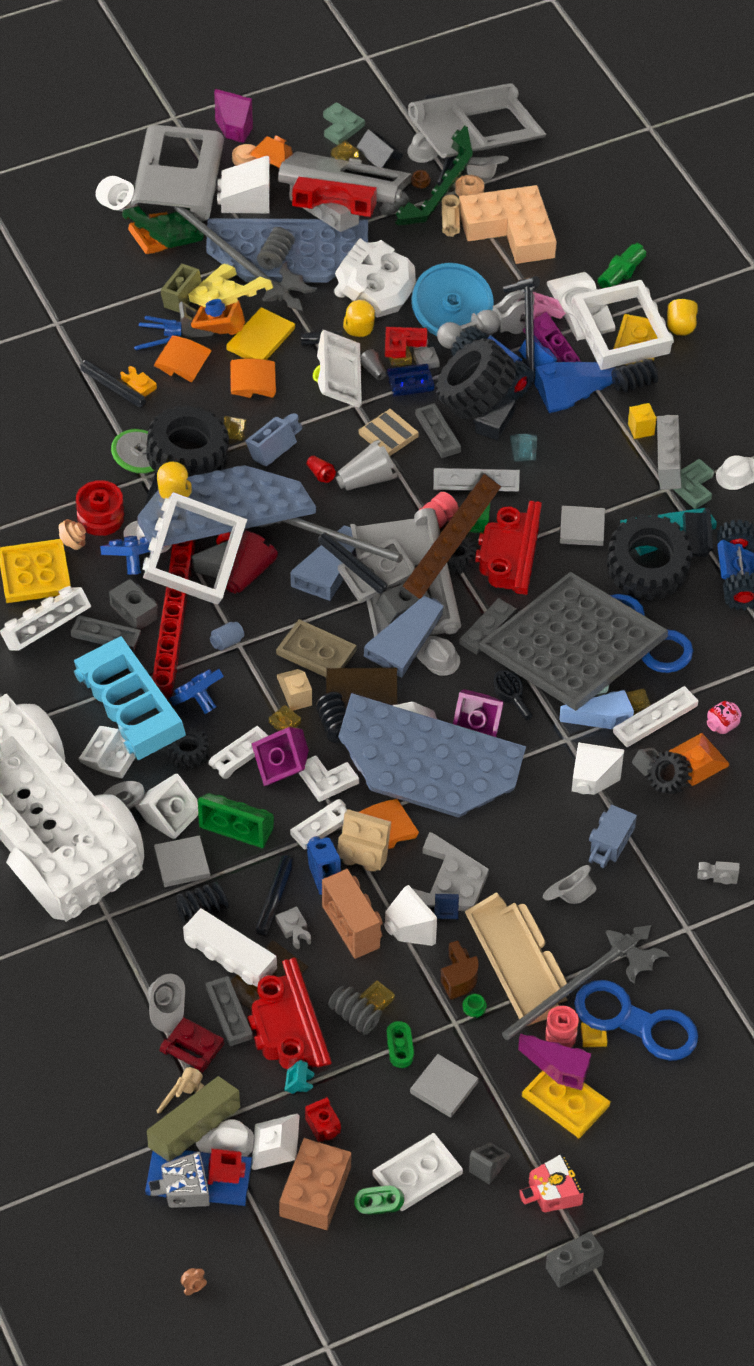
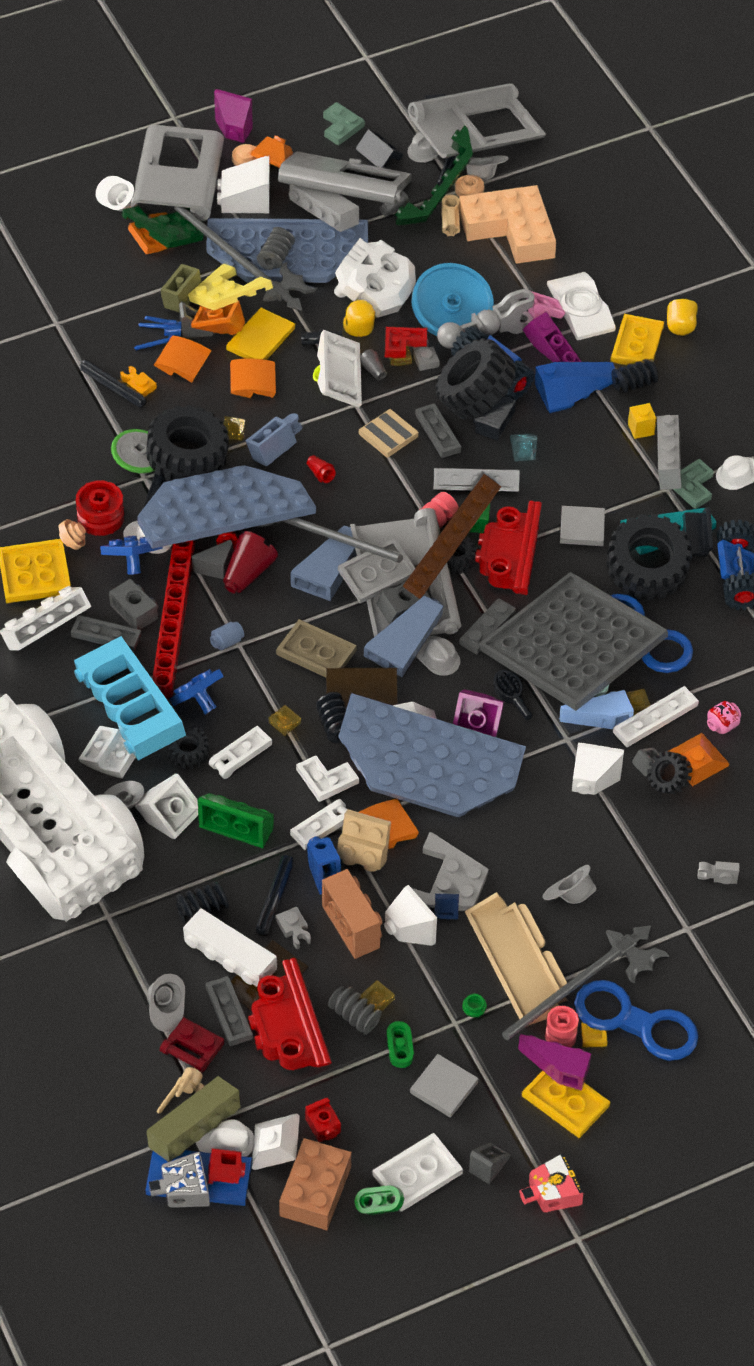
(173, 478): yellow helmet -> none
(181, 584): white window -> none
(182, 861): light grey tile -> none
(193, 1280): nougat plate -> none
(215, 307): blue plate -> none
(281, 754): magenta slope -> none
(296, 689): tan slope -> none
(297, 1078): teal tile -> none
(313, 192): red arch -> none
(344, 151): clear yellow plate -> none
(352, 562): black axle -> none
(367, 468): light grey cone -> none
(410, 380): clear blue plate -> none
(420, 179): reddish brown plate -> none
(462, 974): reddish brown brick -> none
(527, 286): black bar -> none
(541, 354): blue slope -> none
(574, 1259): dark grey brick -> none
(611, 836): sand blue brick -> none
(622, 266): green piece -> none
(628, 354): white window -> none

